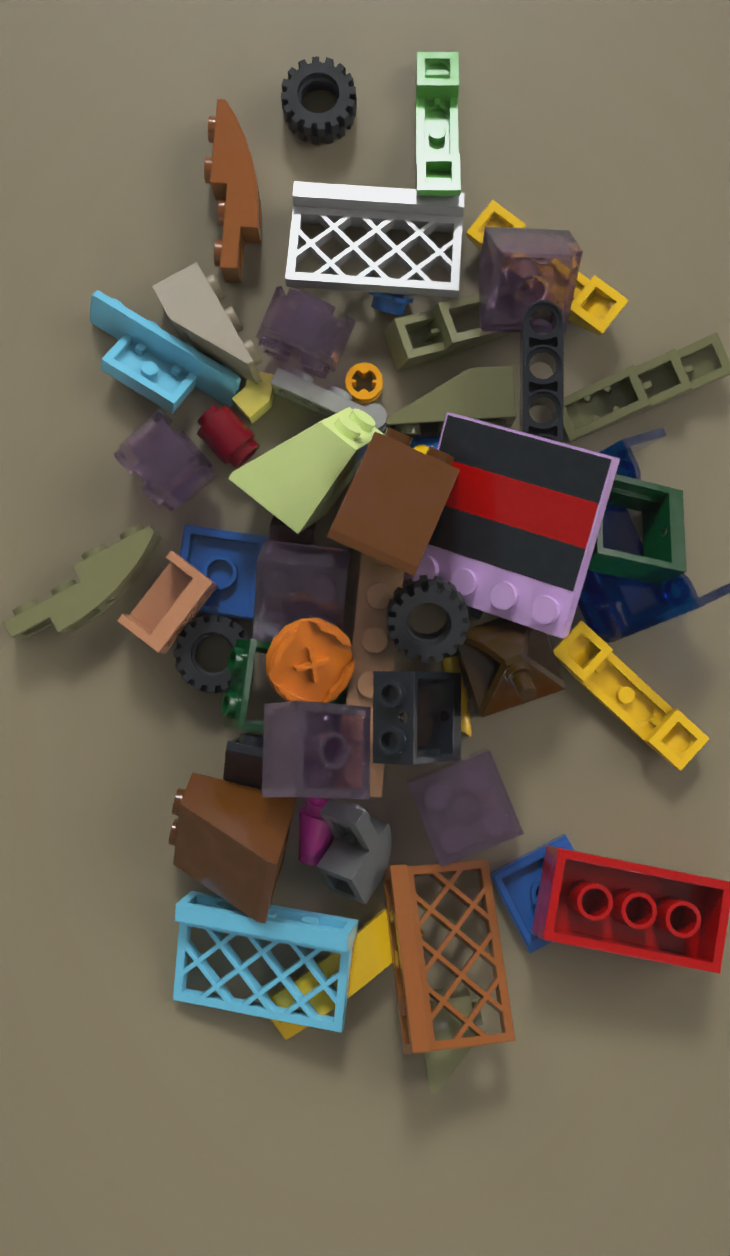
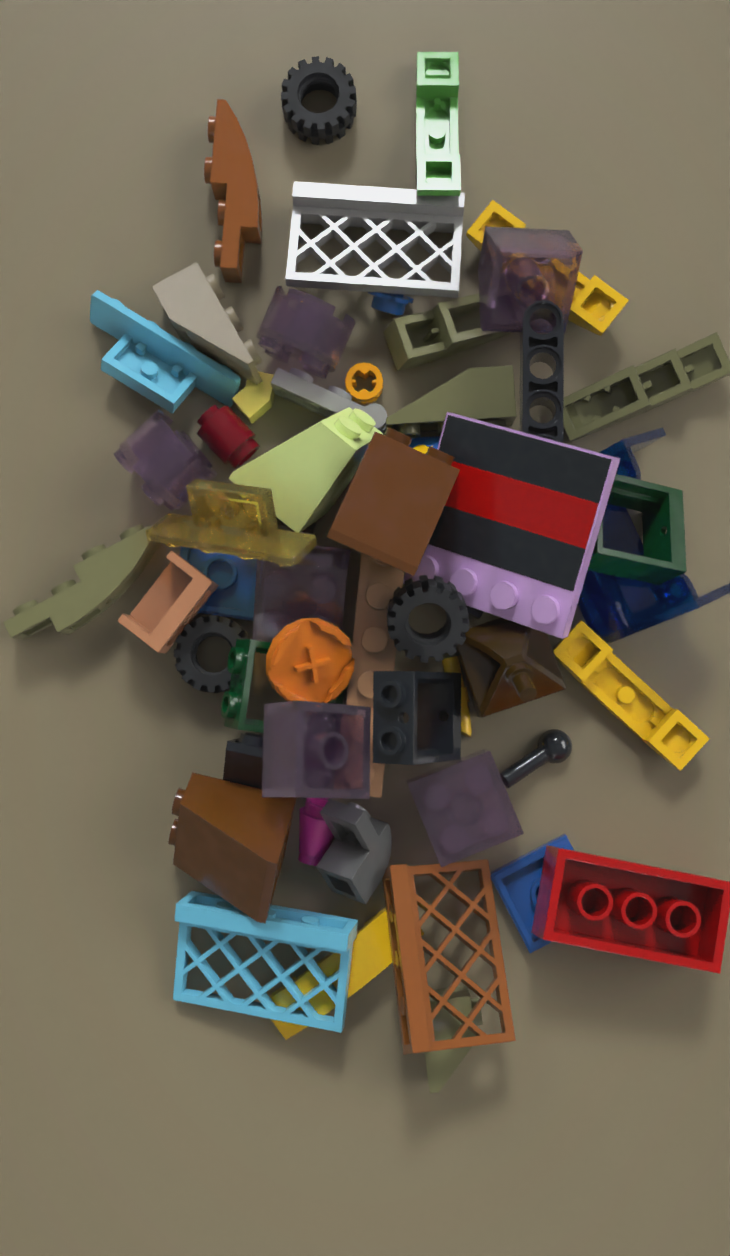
(232, 522): none -> clear yellow bracket
(553, 747): none -> black bar

